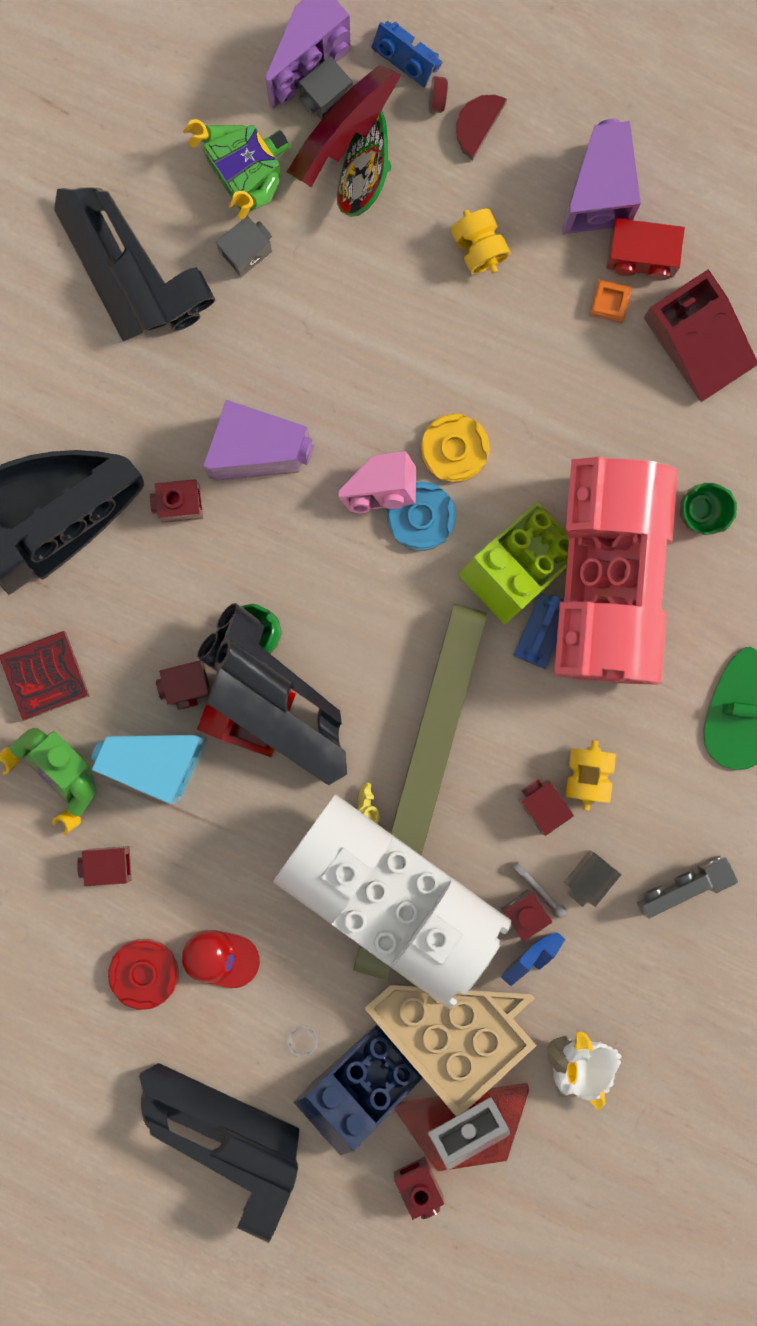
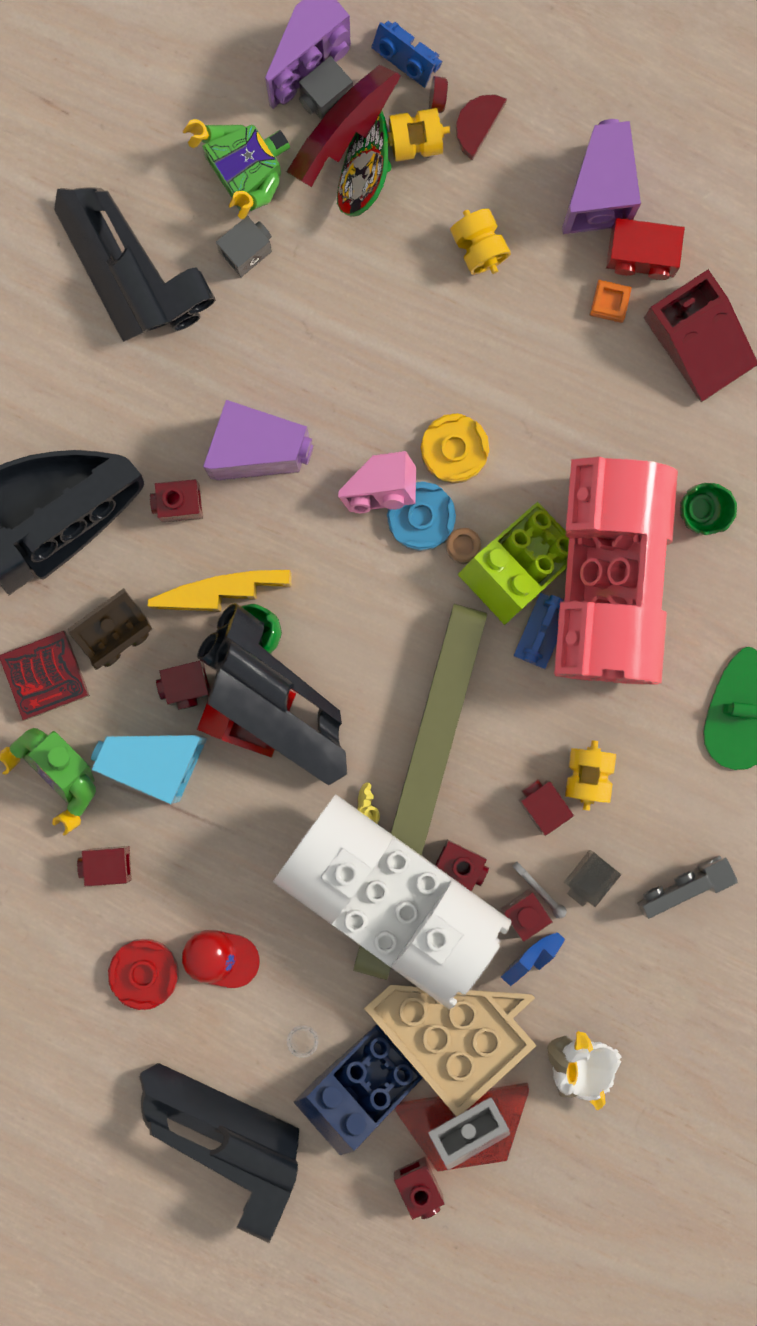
(111, 629): none -> dark brown bracket
(208, 593): none -> yellow slope
(416, 134): none -> yellow wheel
(462, 865): none -> dark red brick
(463, 545): none -> medium nougat tile

